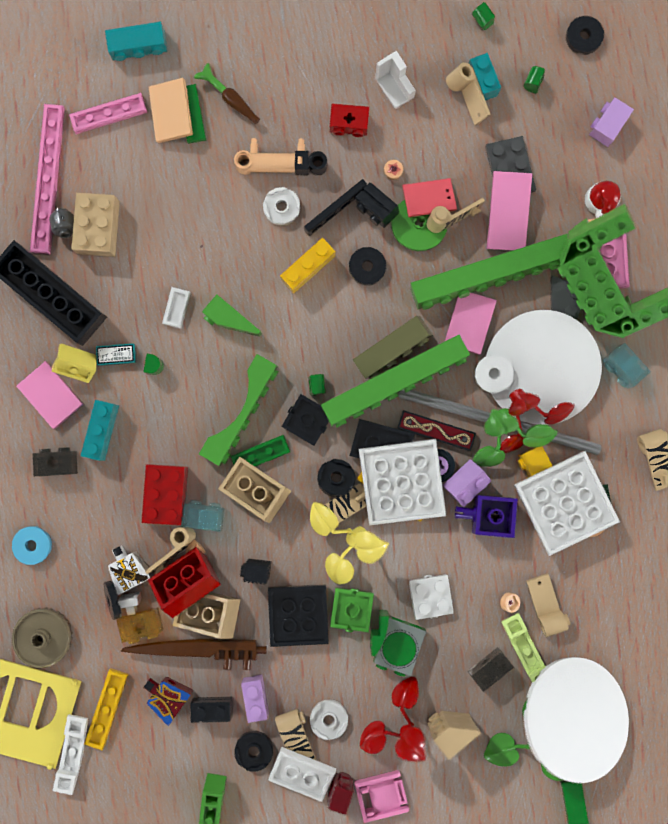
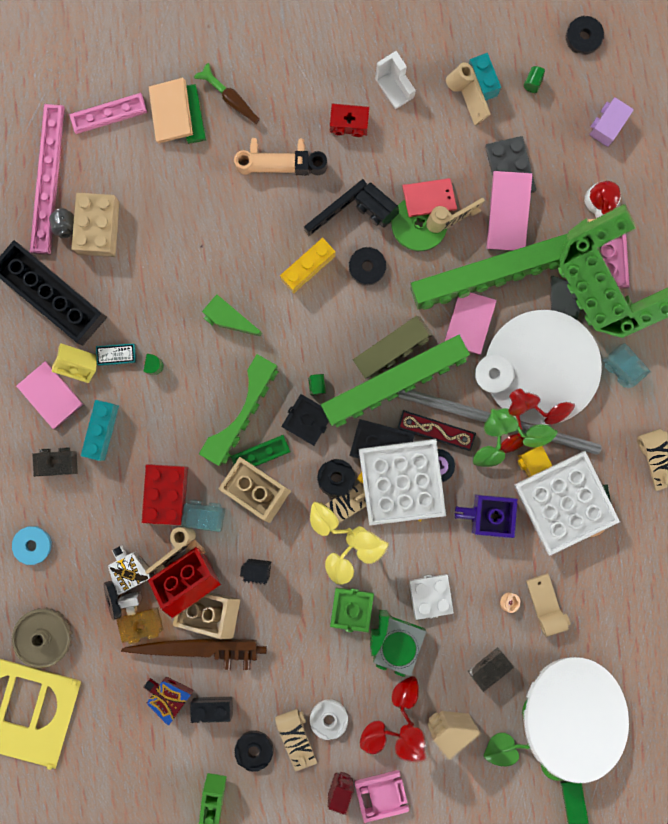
(72, 754): white slope -> none
(106, 709): yellow tile -> none
(136, 41): teal brick -> none
(176, 307): white tile -> none
(255, 698): lavender brick -> none
(281, 195): white tile -> none
(298, 615): black plate -> none
(302, 774): white tile -> none
(393, 169): light nougat tile -> none
(467, 483): lavender brick -> none
(483, 16): green brick -> none
(523, 646): yellowish green slope -> none

